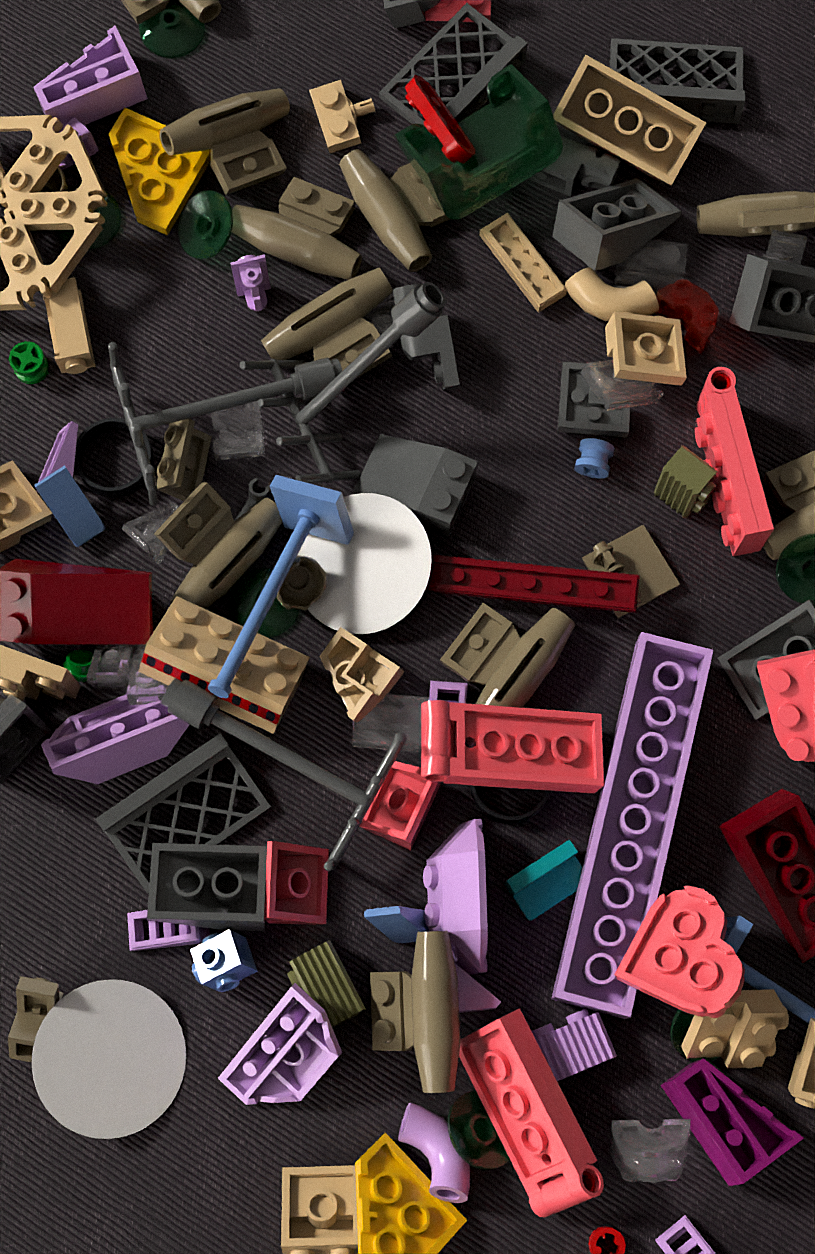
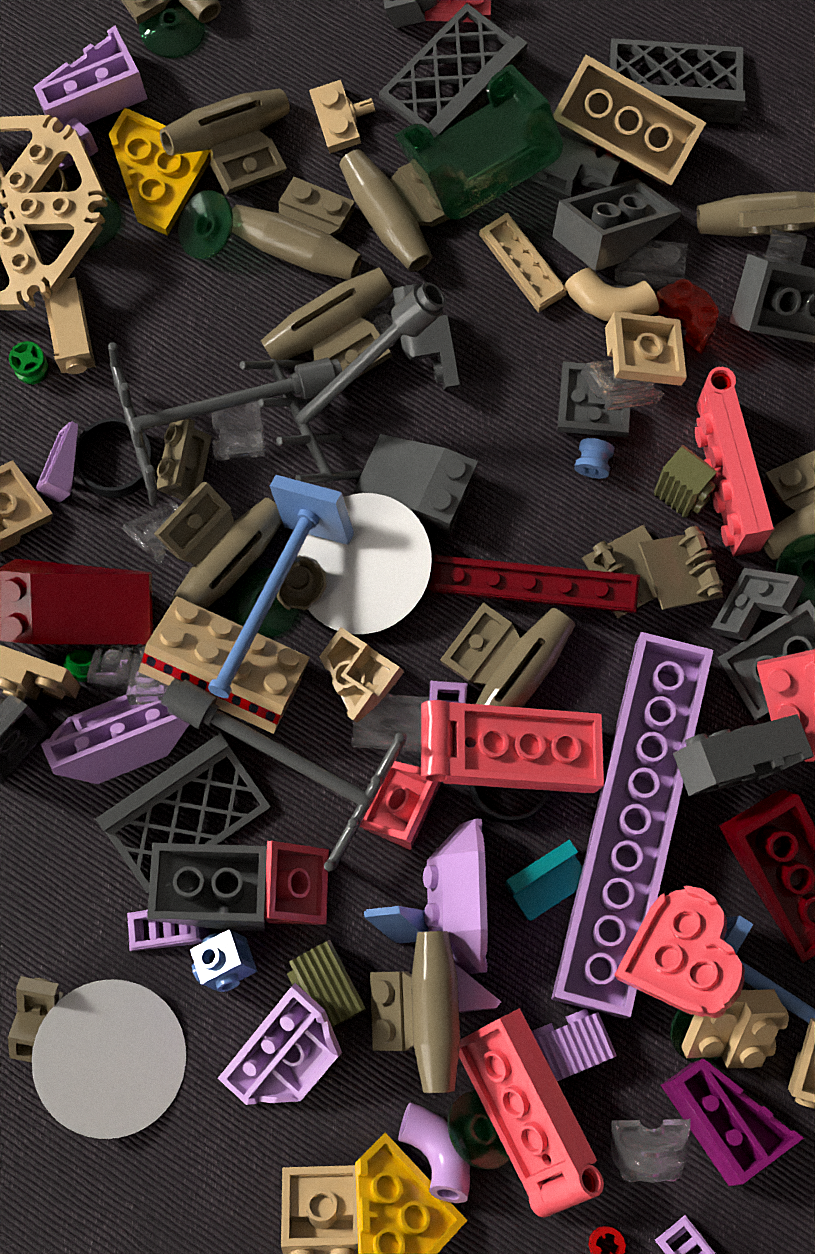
(70, 506): medium blue slope -> none
(252, 280): lavender hinge -> none
(254, 497): dark grey hand -> none
(439, 120): red plate -> none
(682, 569): none -> dark tan hinge
(741, 755): none -> dark grey wedge
(753, 593): none -> dark grey plate

